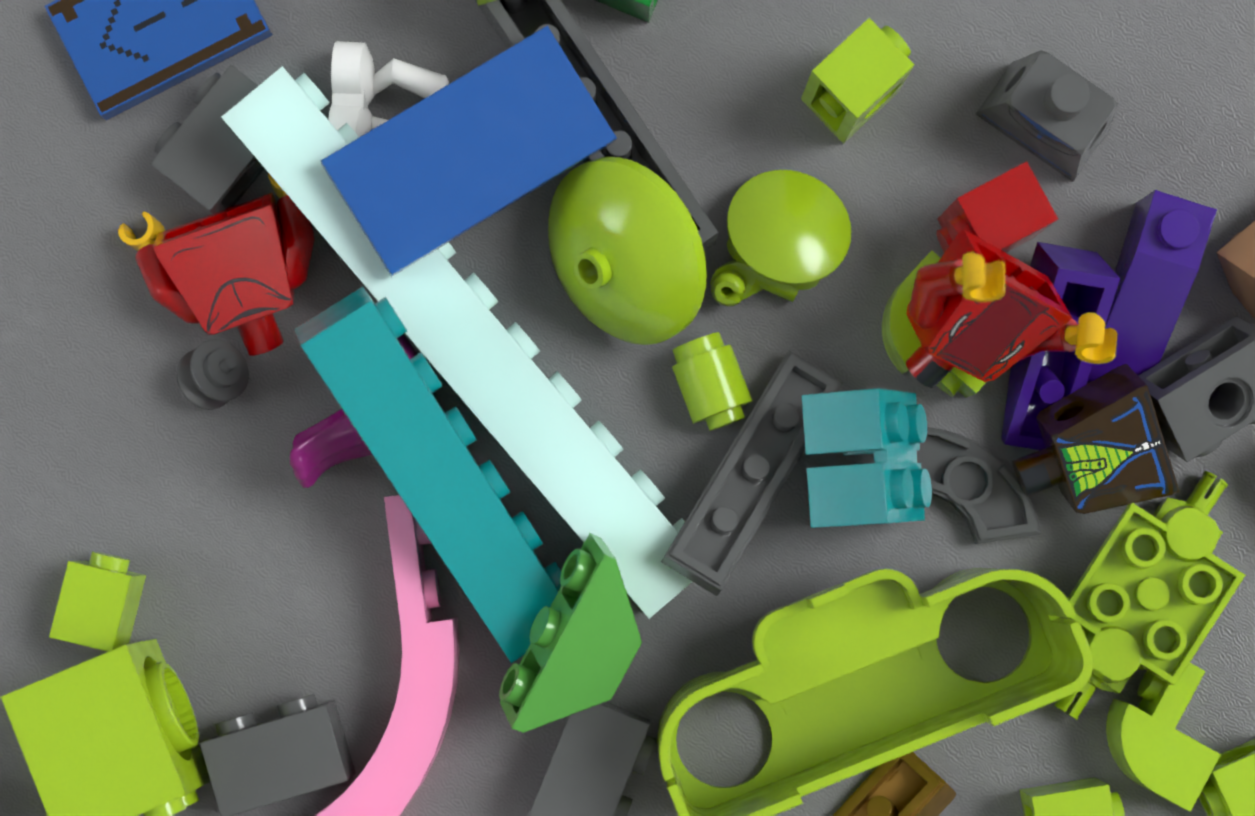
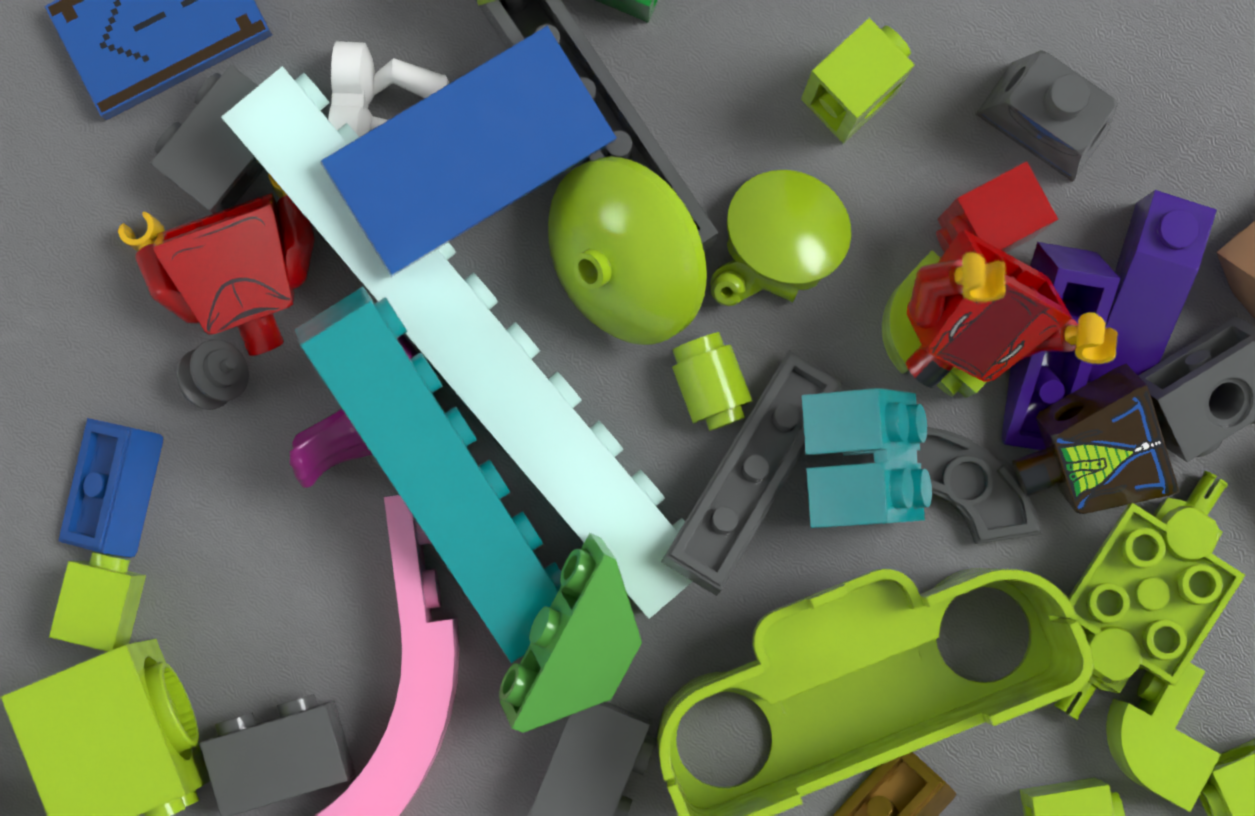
(111, 488): none -> blue slope

